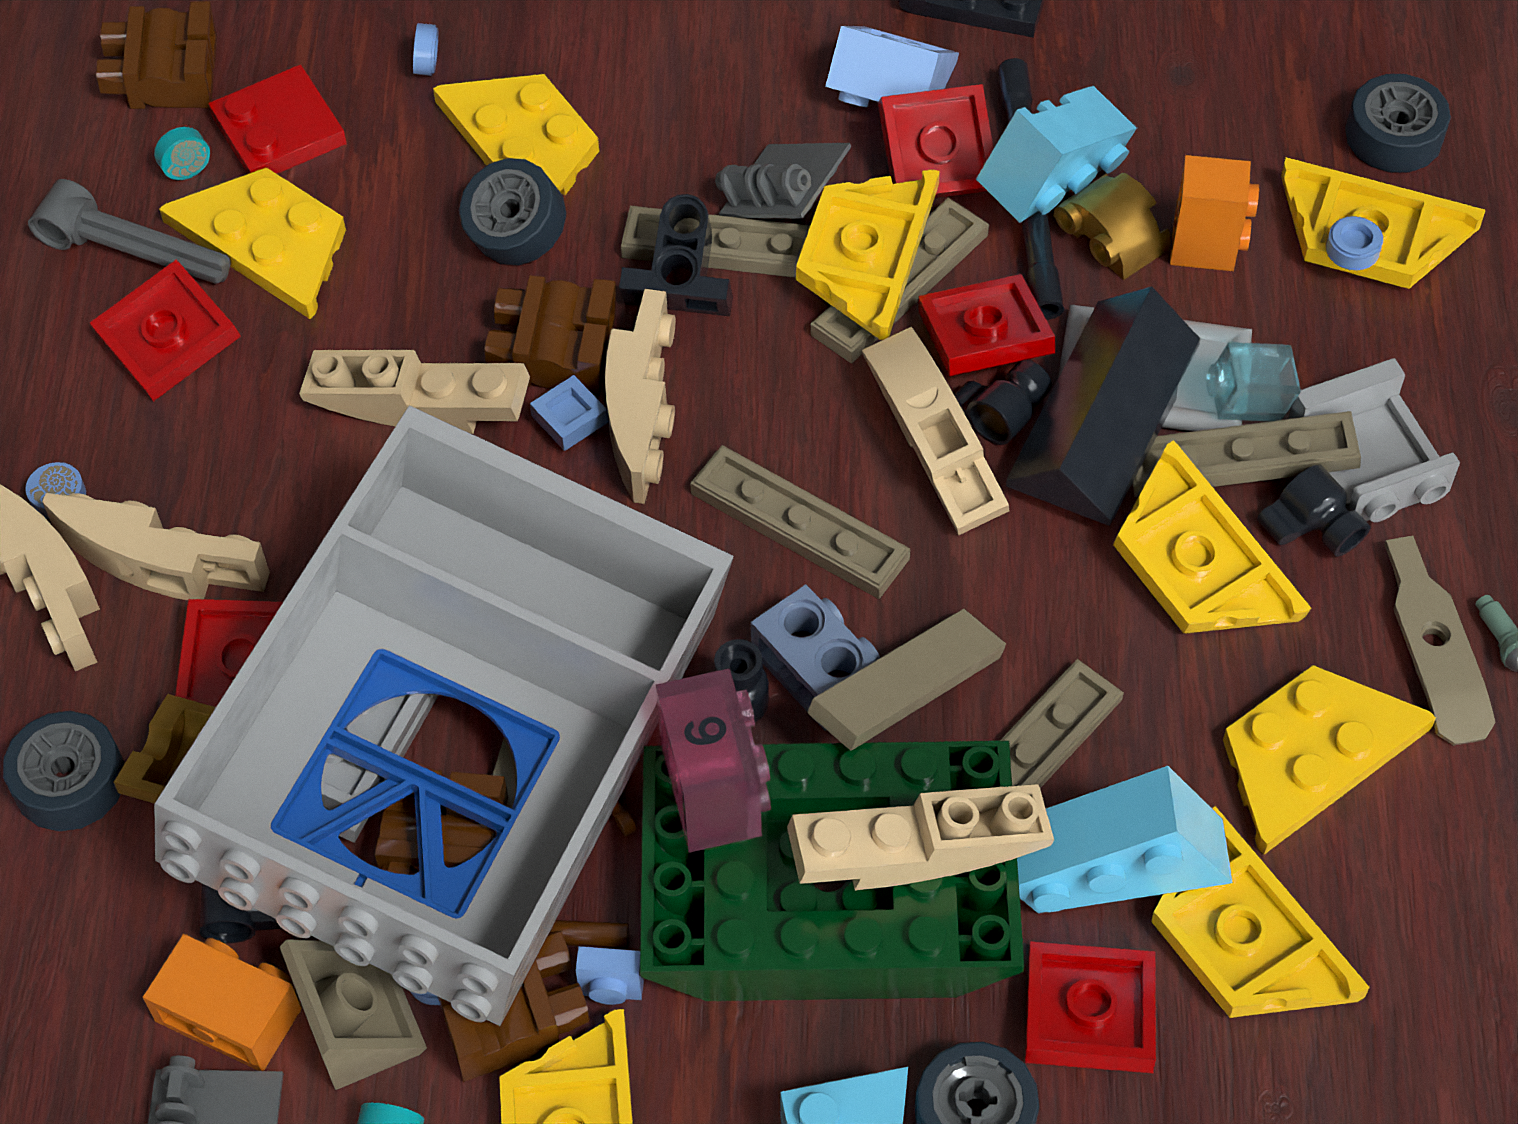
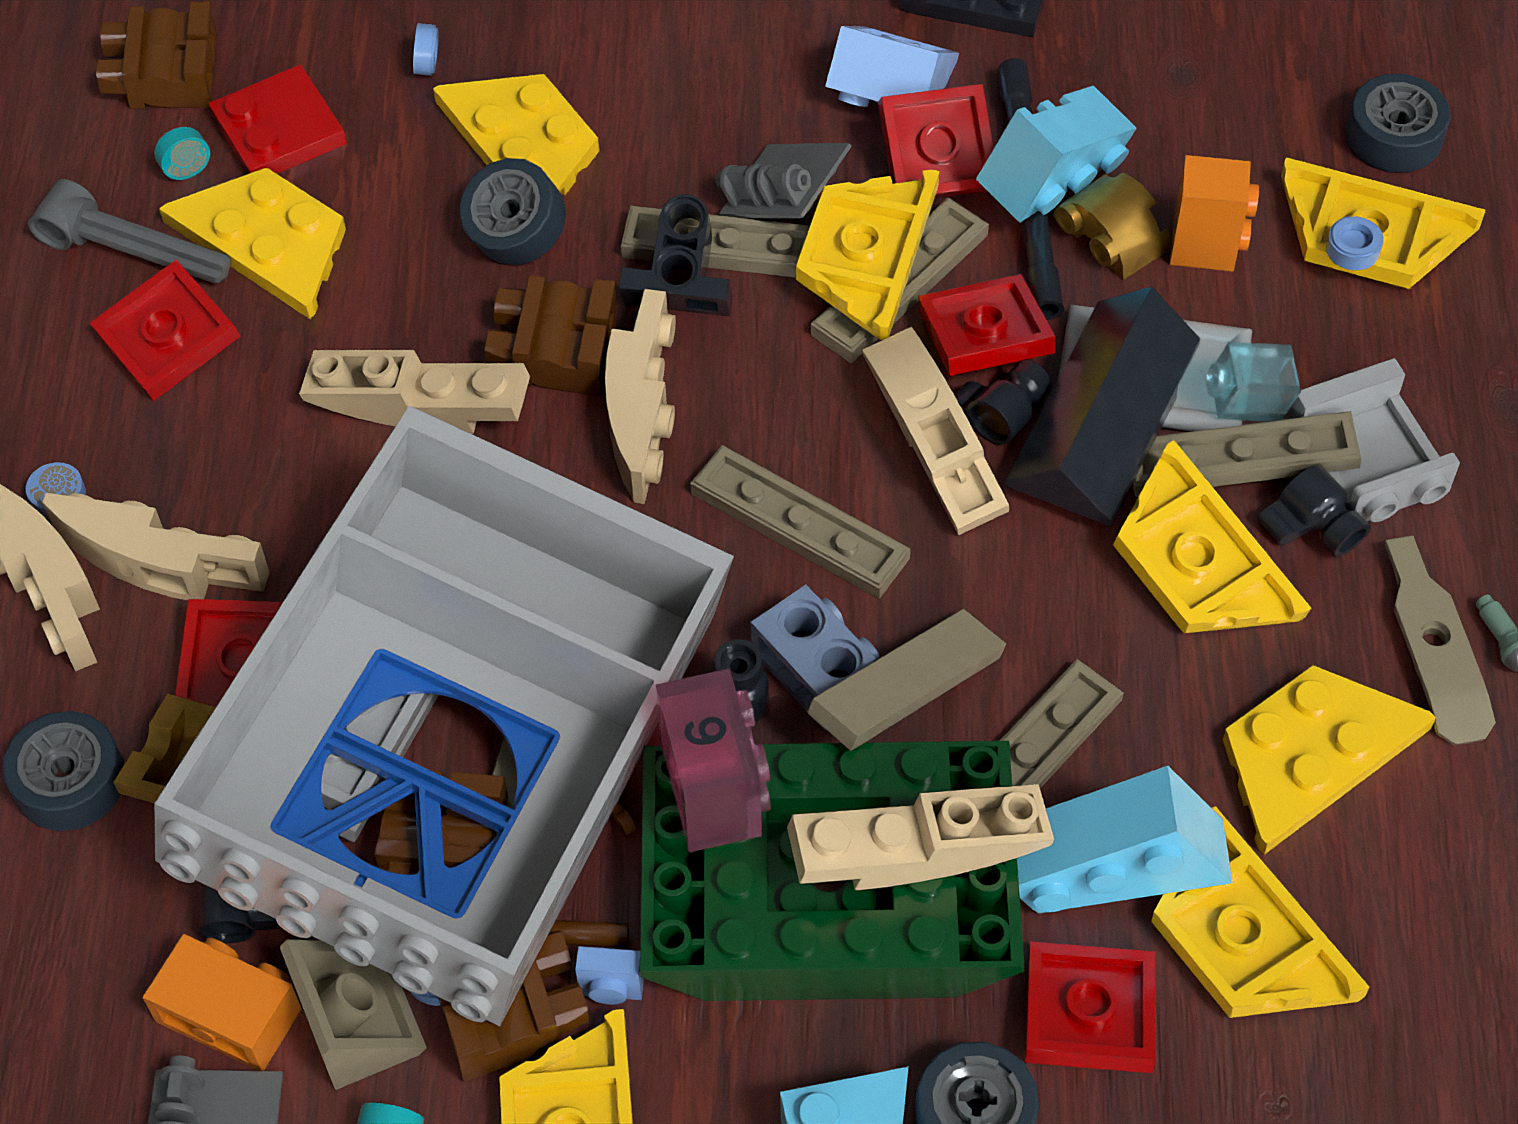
(569, 412): medium blue plate -> none

